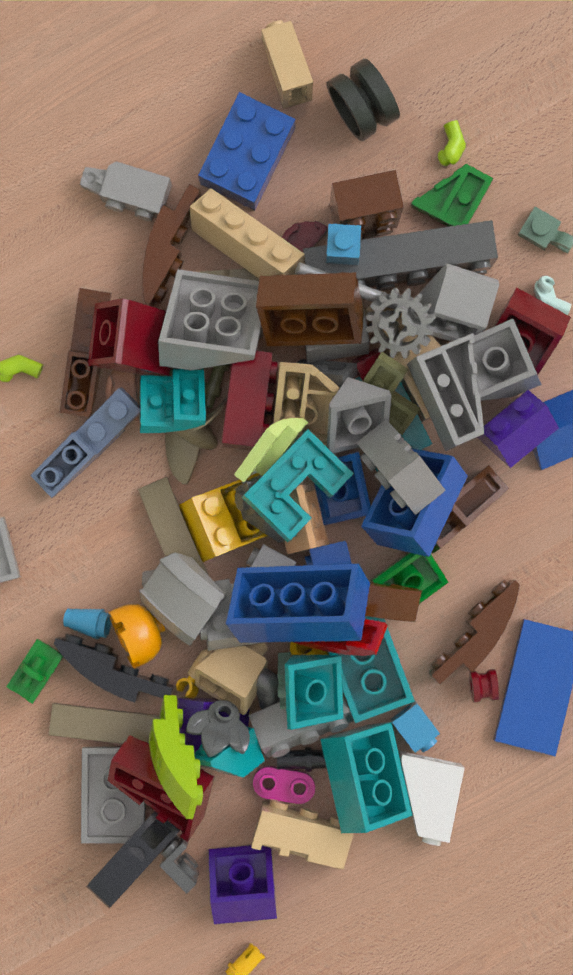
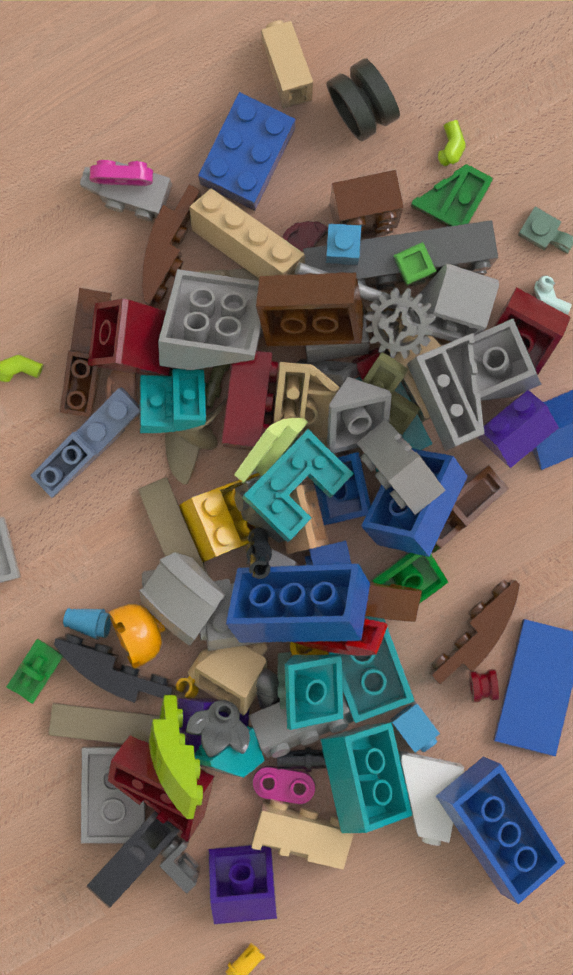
(111, 174): none -> dark pink plate
(259, 553): none -> black pin
(414, 264): none -> bright green tile
(500, 829): none -> blue brick

